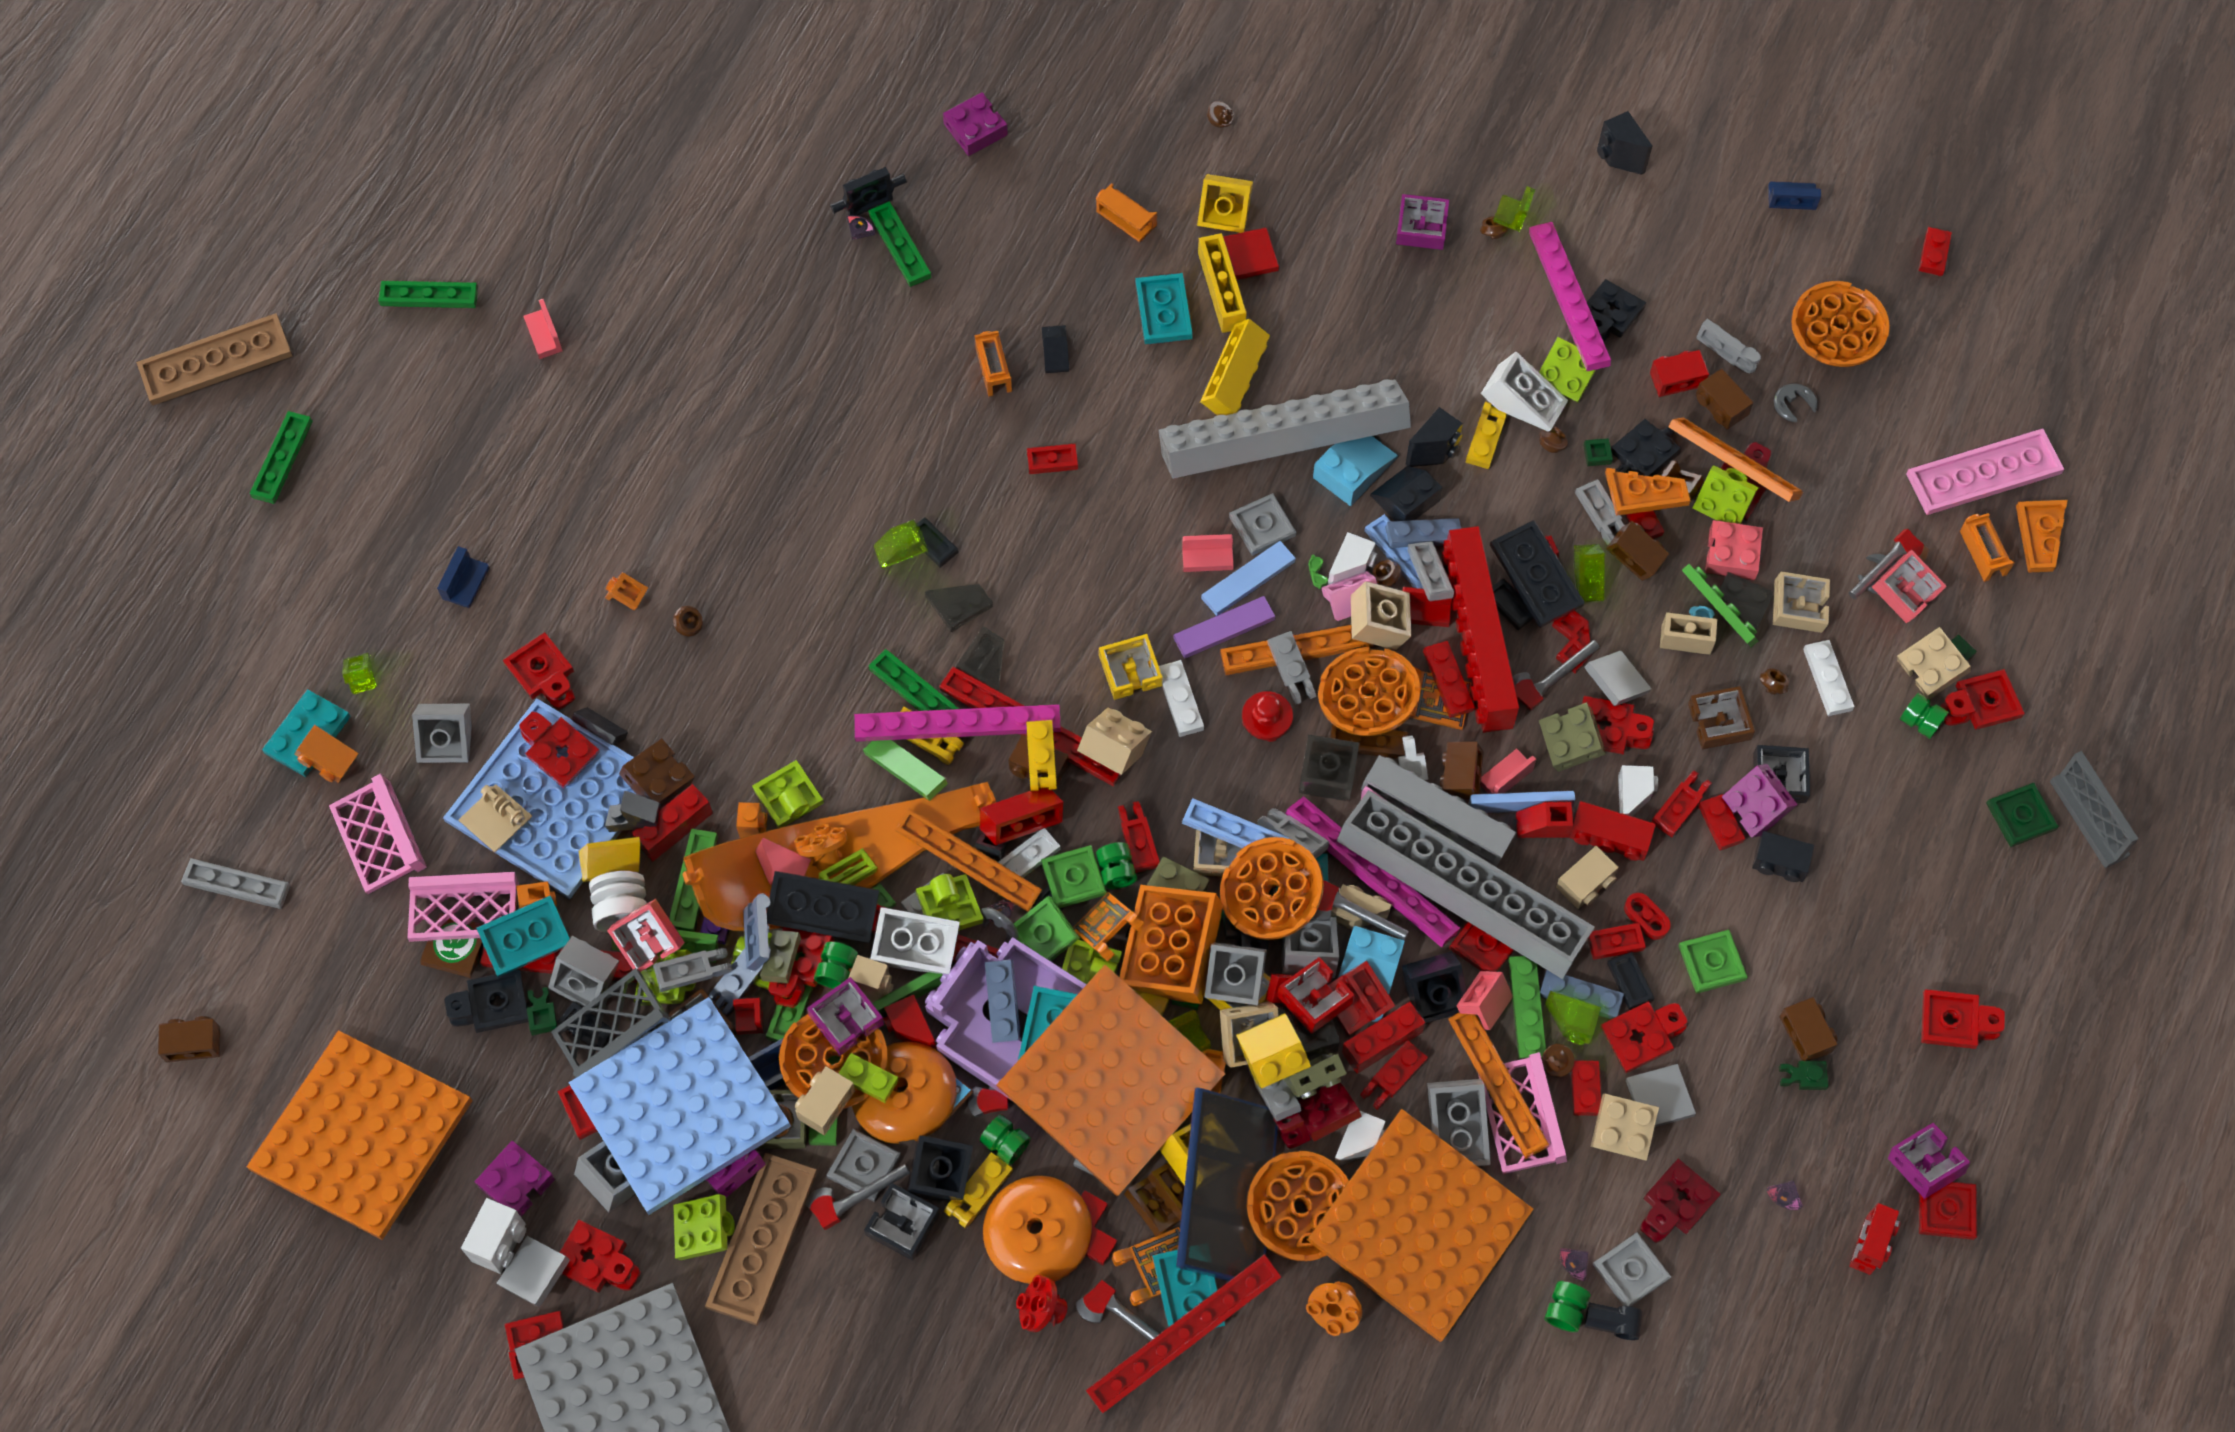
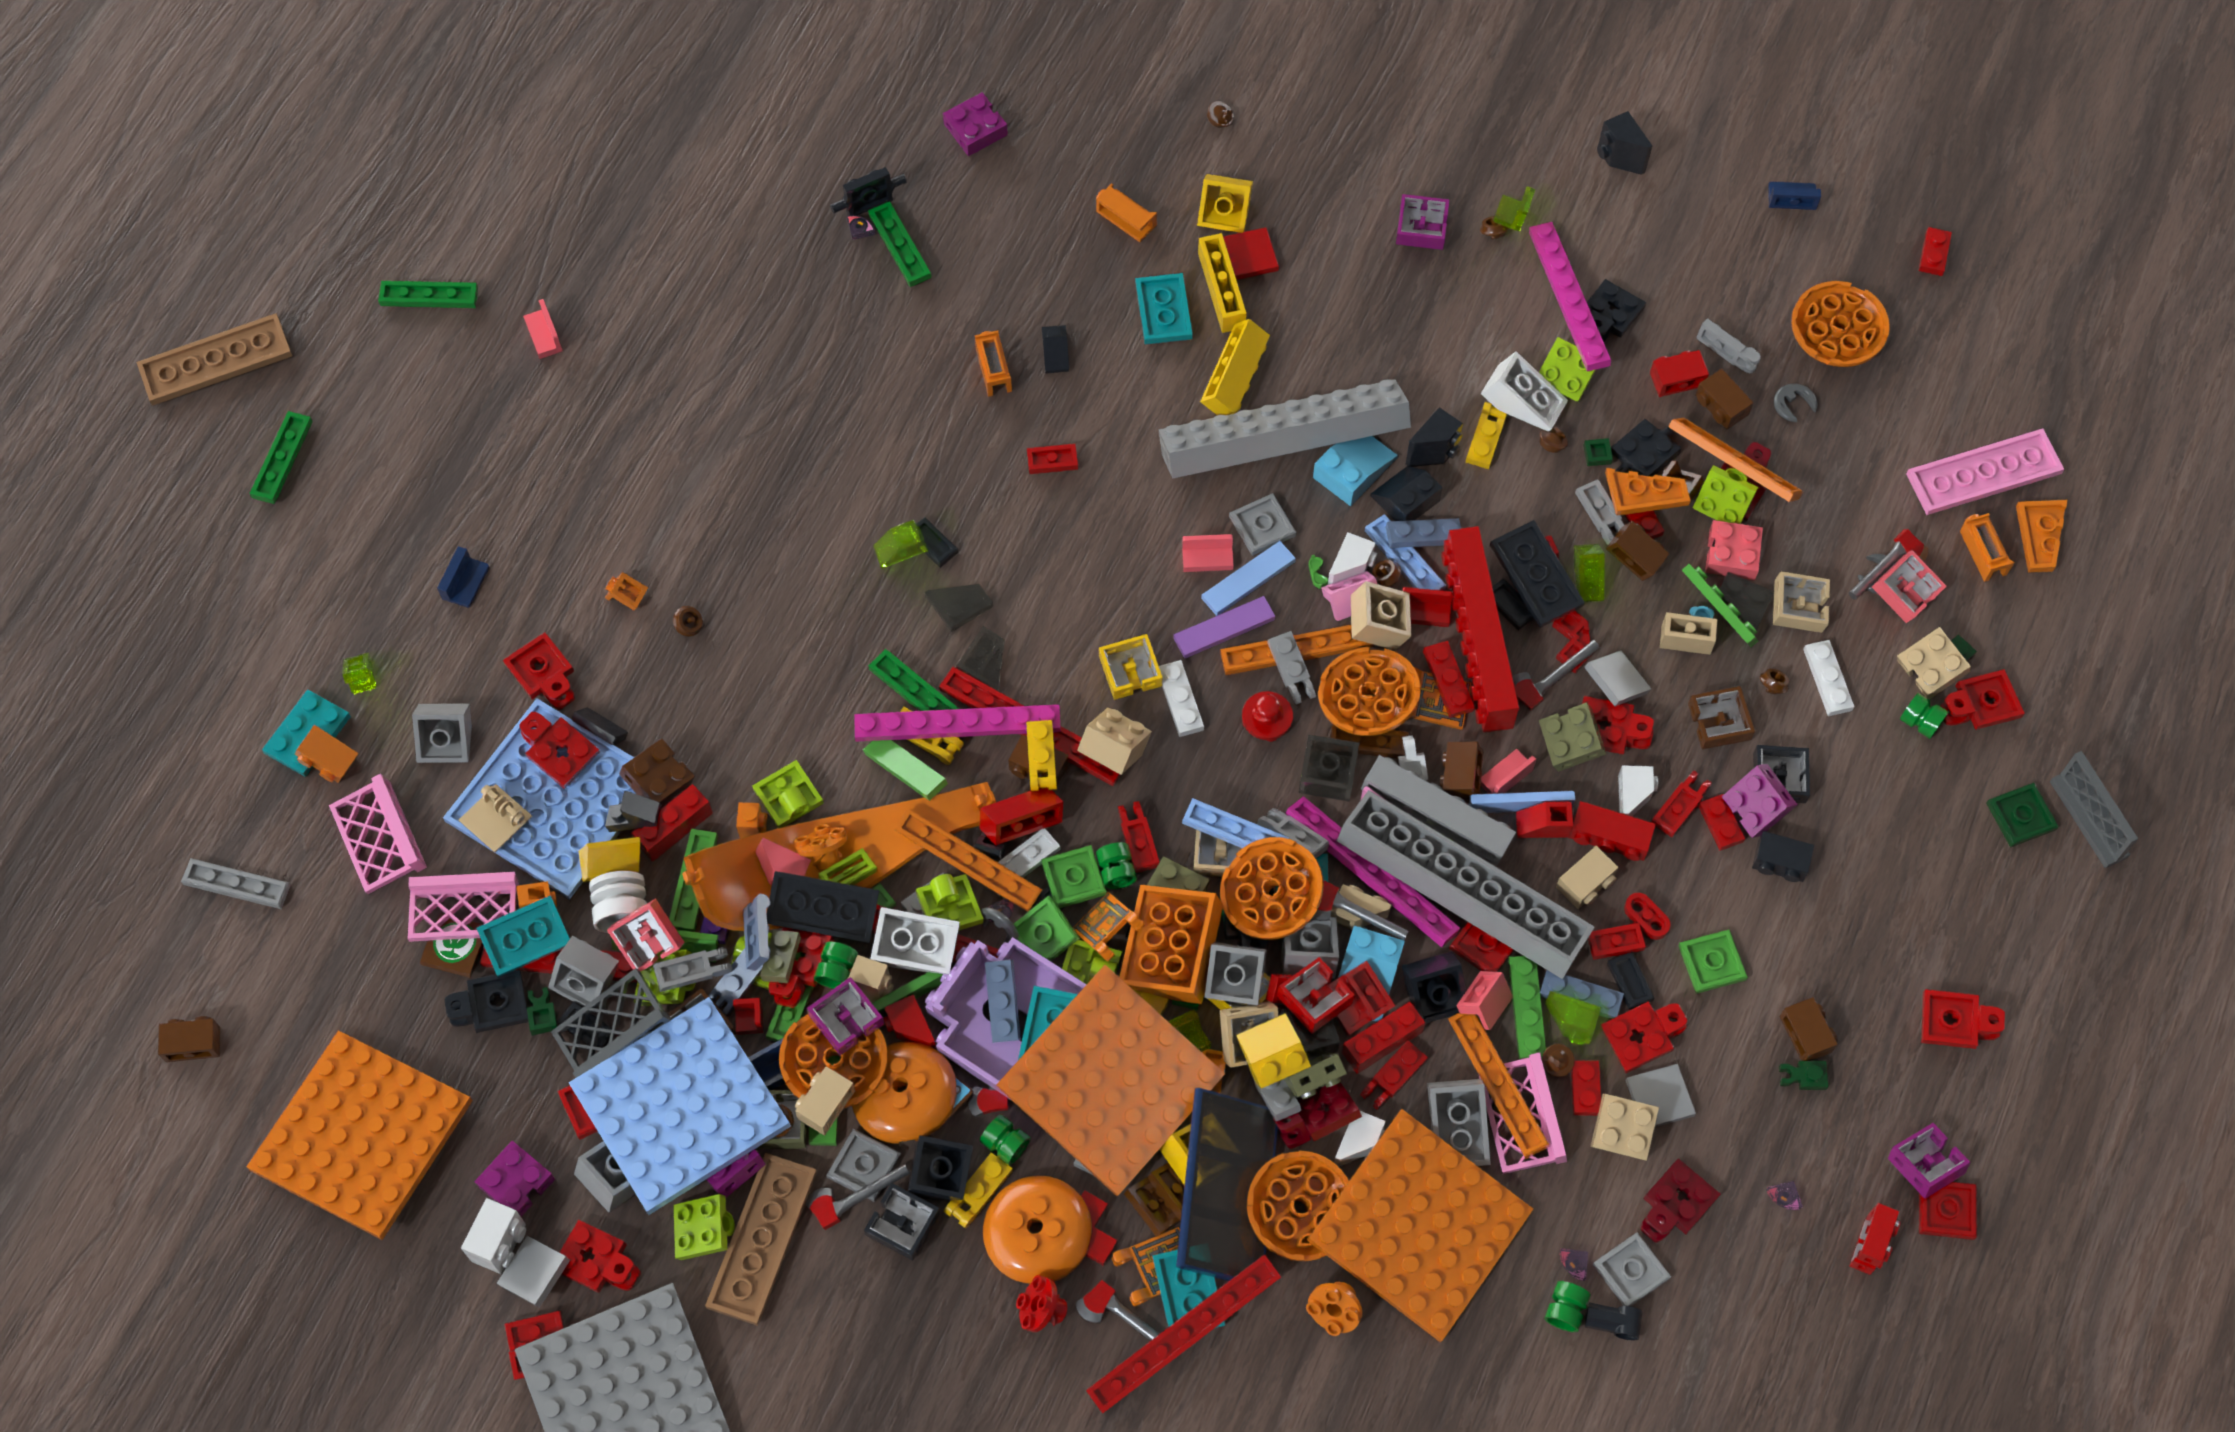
(869, 1077): lime plate -> none
(1430, 571): light grey tile -> none

